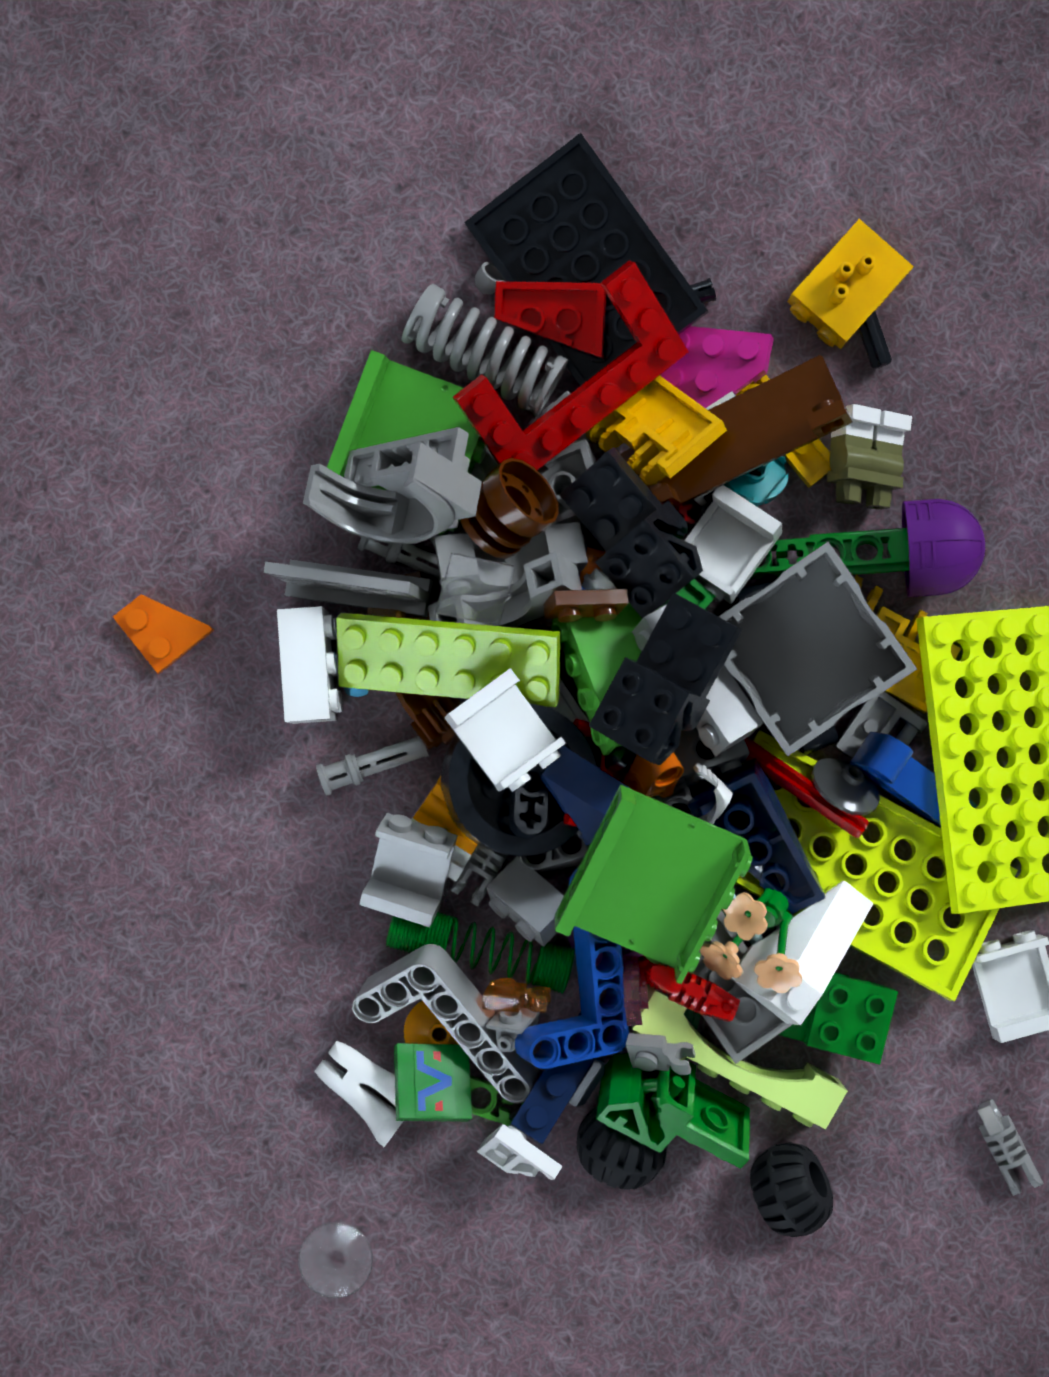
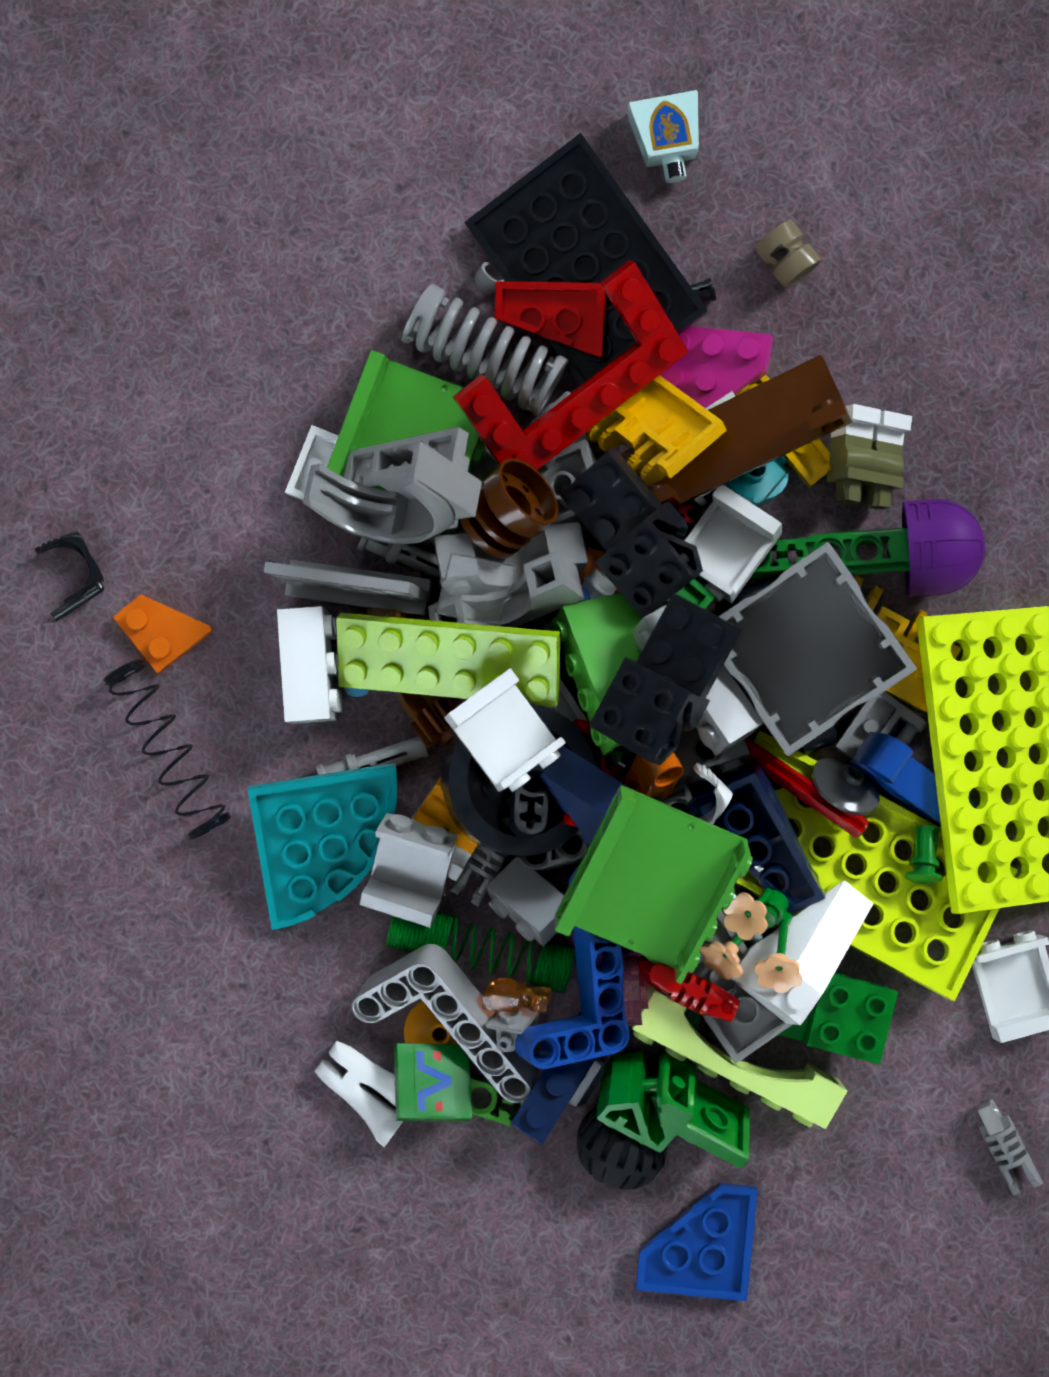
(94, 582): none -> black helmet
(117, 676): none -> black piece
(316, 450): none -> white plate
(318, 837): none -> teal plate
(332, 1278): clear dish -> none
(515, 1155): white wing -> none
(577, 604): reddish brown plate -> none
(654, 1053): light grey plate -> none
(667, 131): none -> light aqua torso
(704, 1247): none -> blue plate
(791, 1189): black wheel -> none
(794, 265): none -> dark tan wheel
(849, 288): yellow piece -> none
(924, 857): none -> green pin

